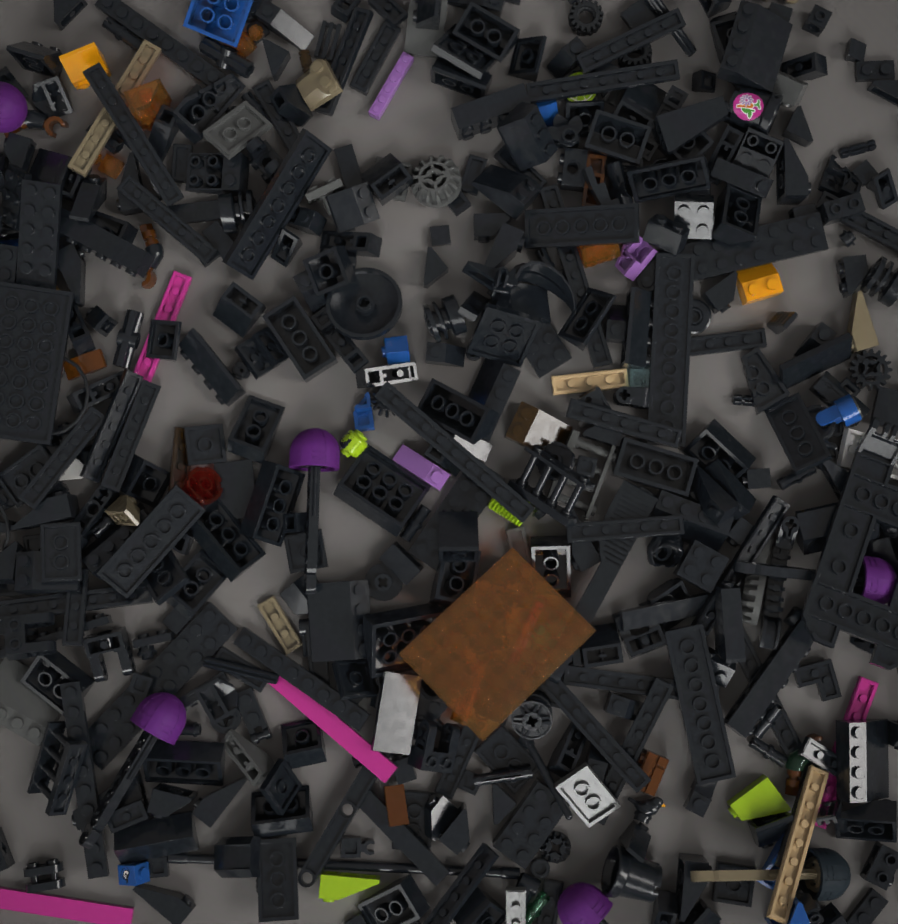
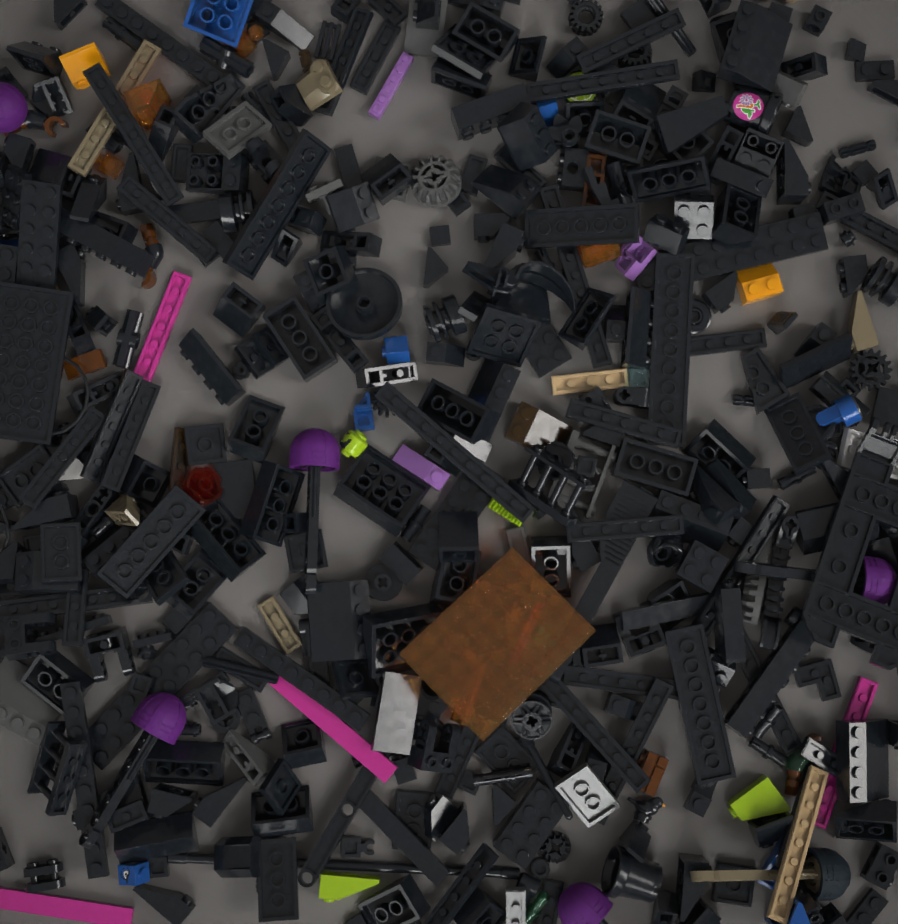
(163, 340): black slope -> none
(396, 805): reddish brown tile -> none
(833, 812): black tile -> none

